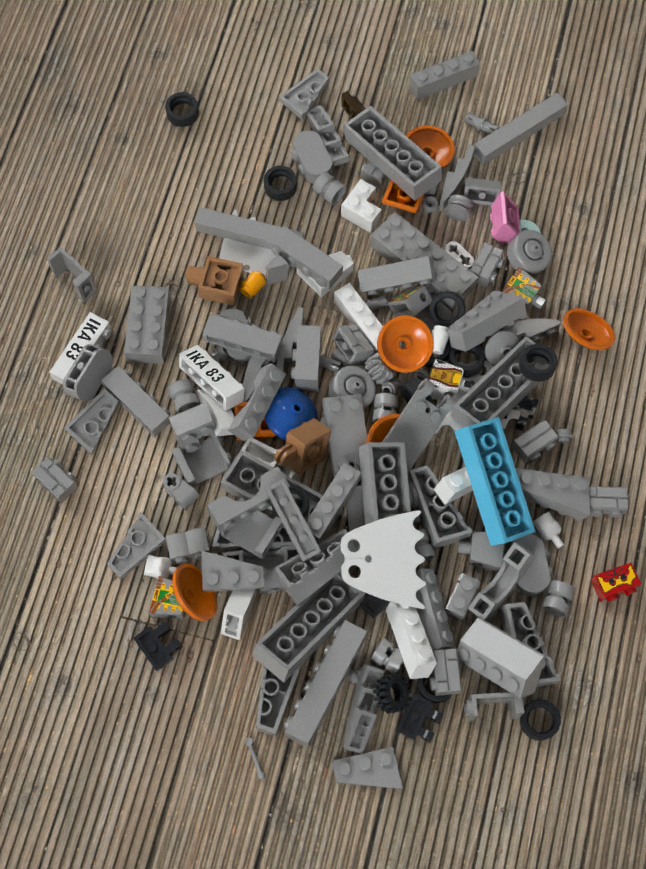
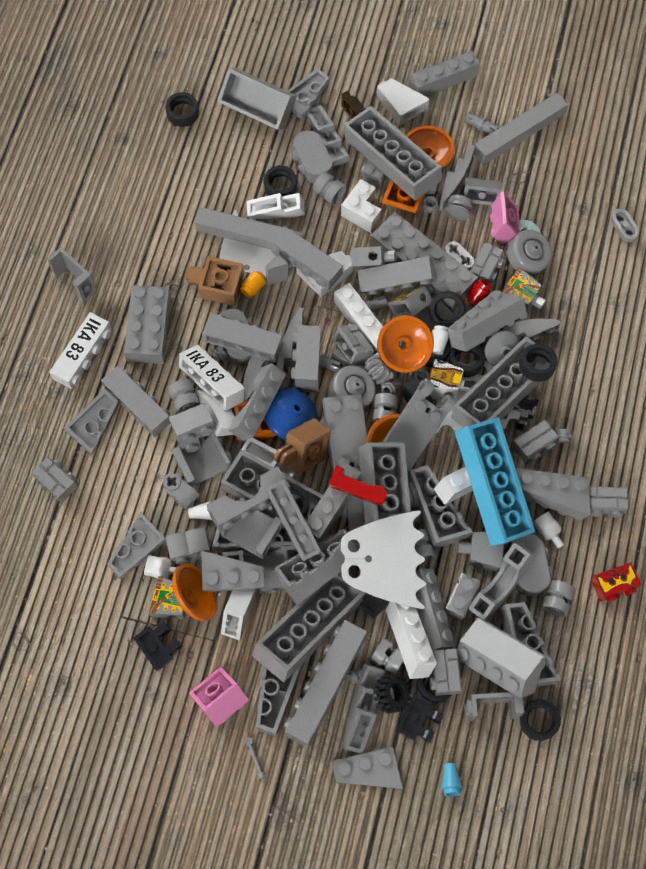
(87, 372): light grey brick -> none
(199, 512): none -> white cone
(219, 696): none -> bright pink slope
(256, 98): none -> light grey piece
(276, 207): none -> white slope
(371, 257): none -> light grey torso
(372, 494): none -> red leg
(401, 100): none -> white slope
(451, 782): none -> medium azure cone
(478, 292): none -> red brick
(588, 329): orange dish -> none
(625, 226): none -> light grey plate

